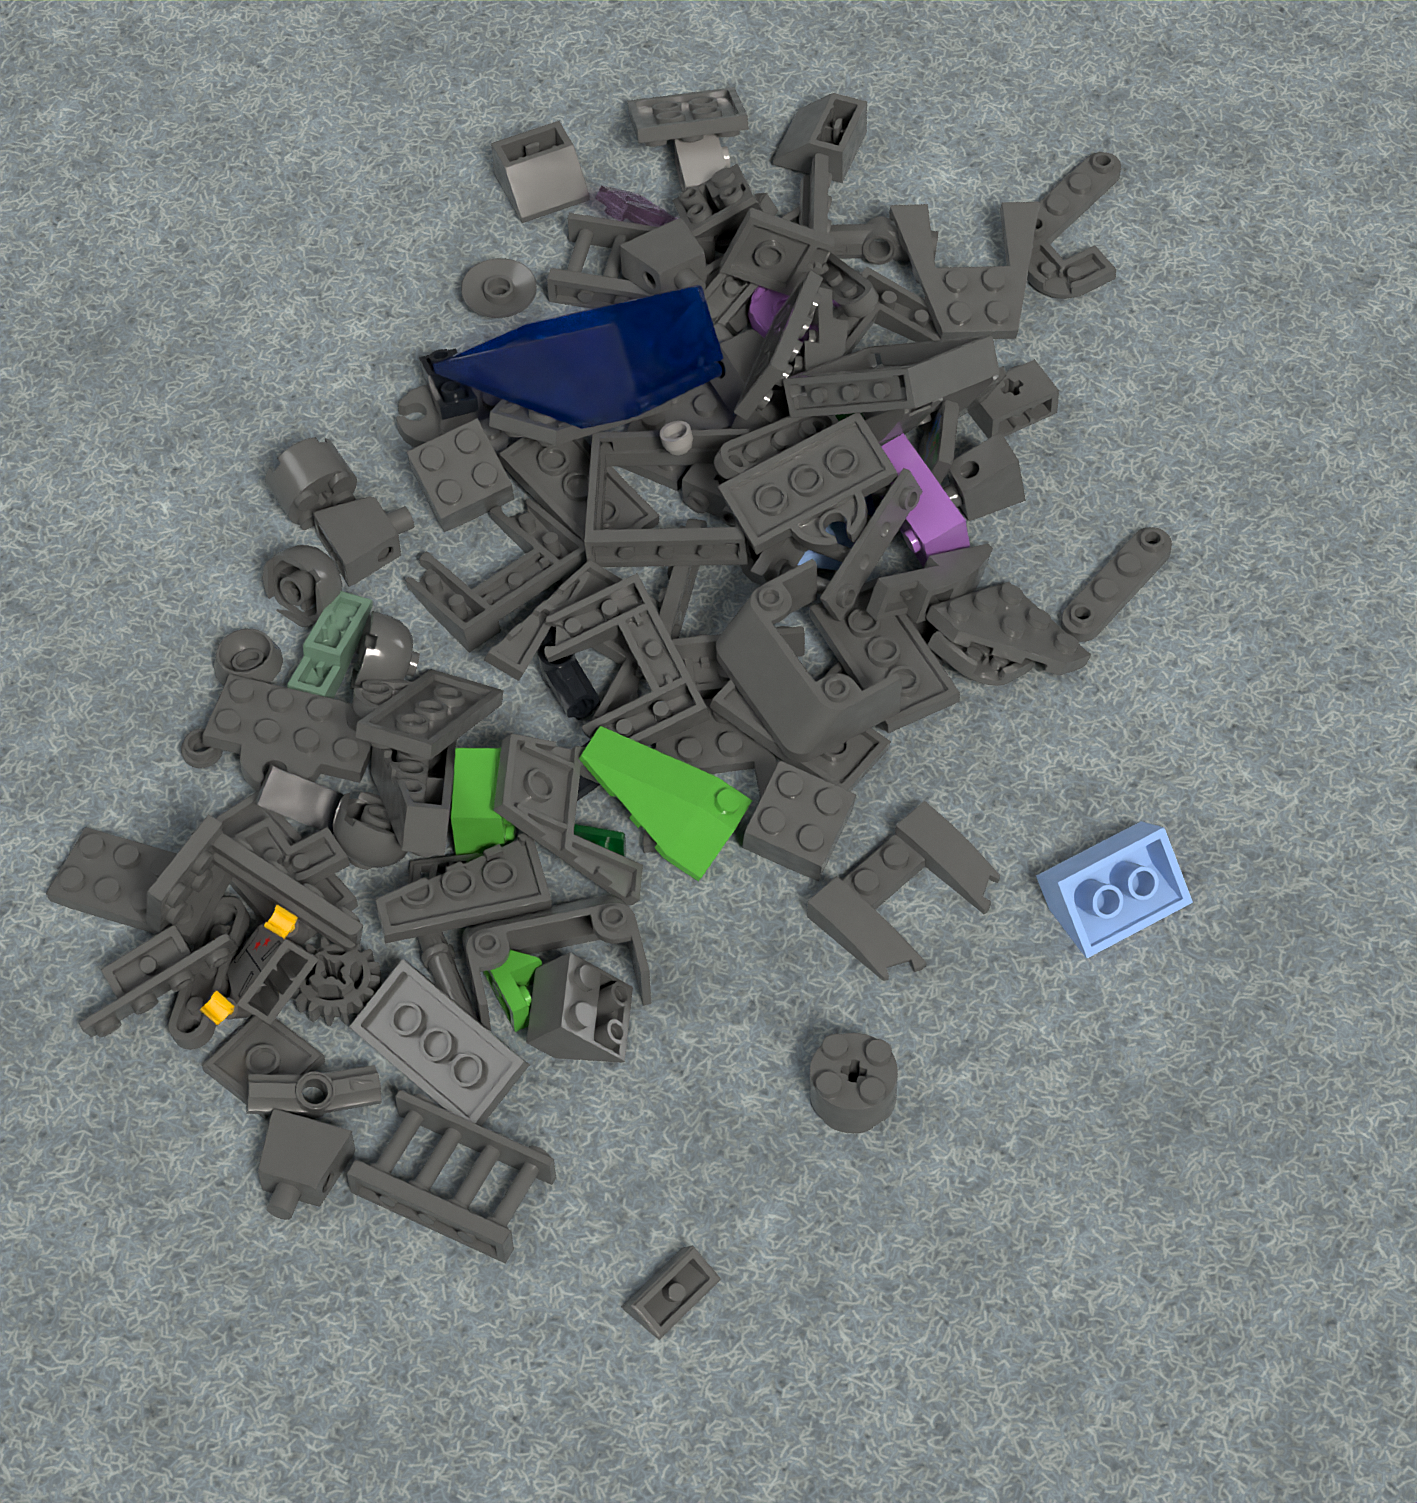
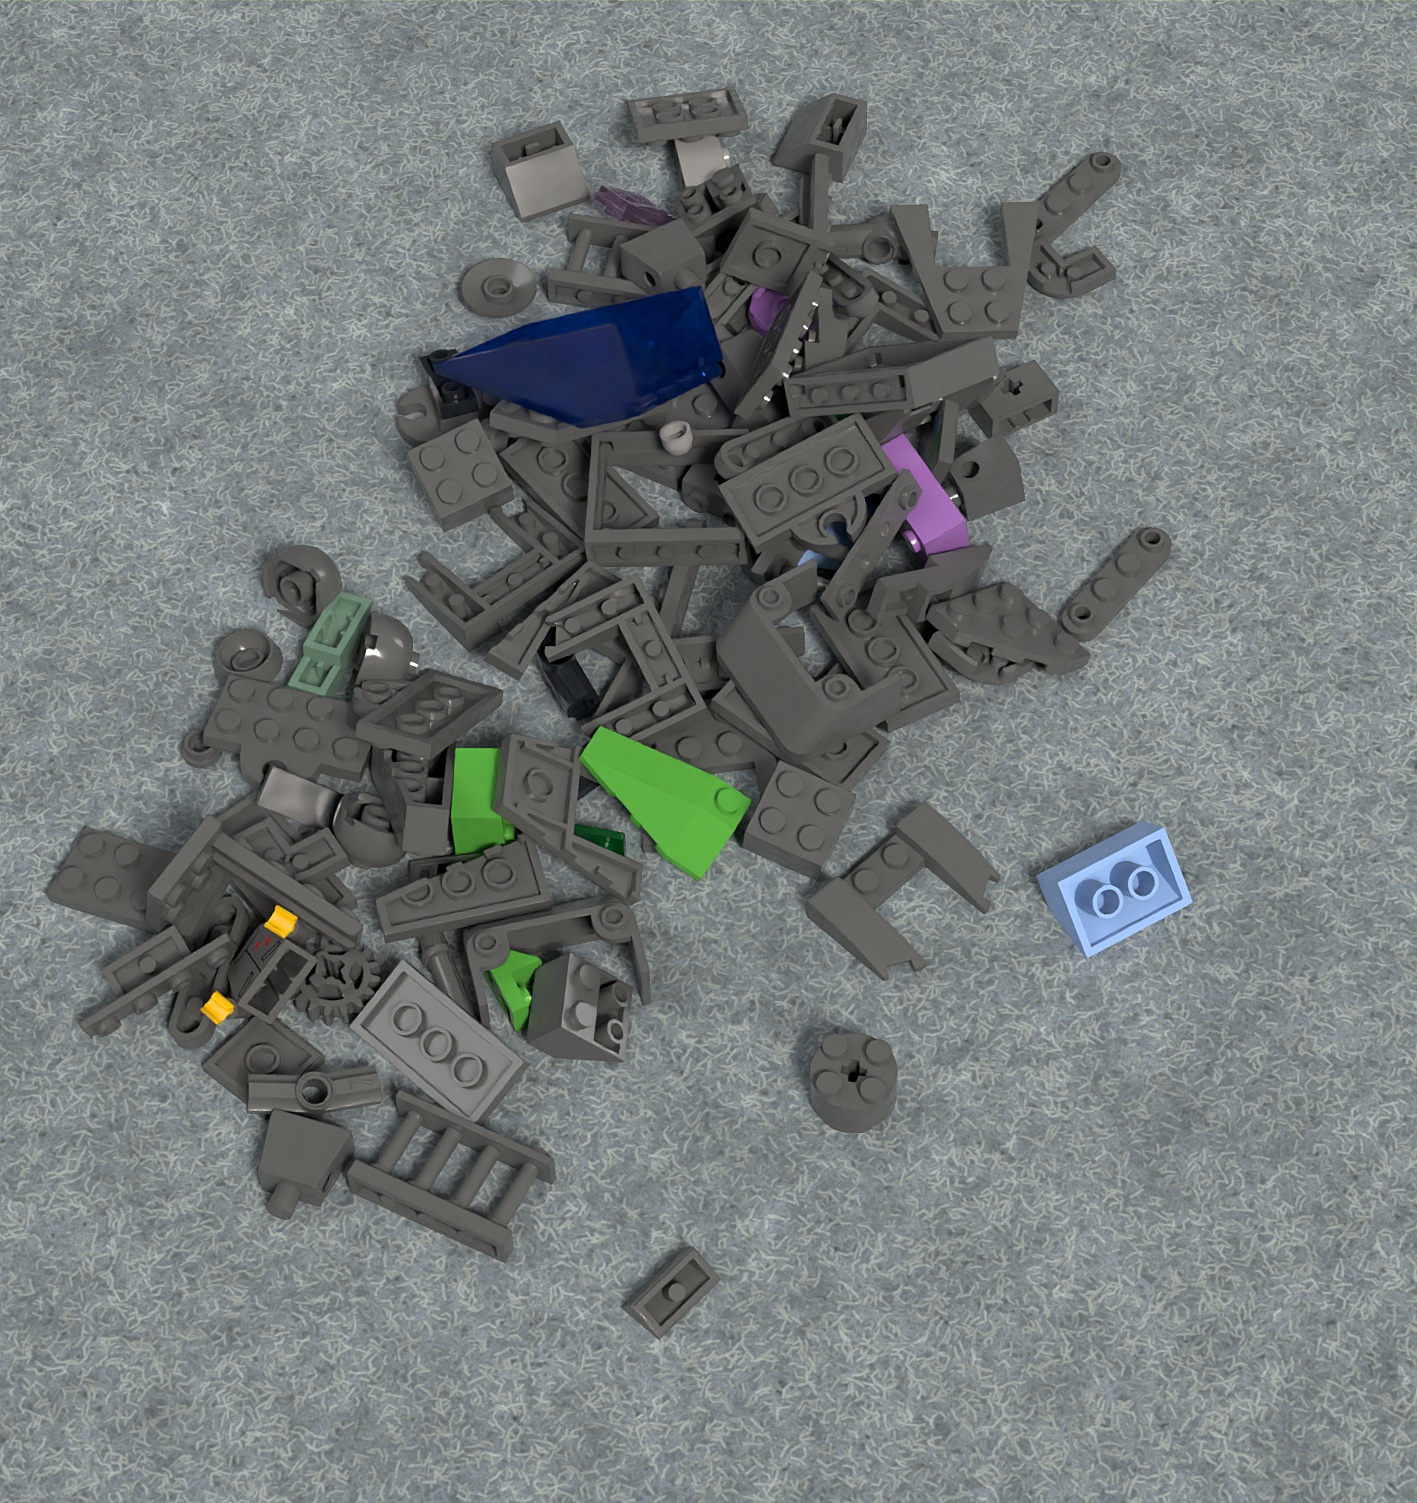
(311, 480): dark grey brick -> none
(361, 536): dark grey torso -> none

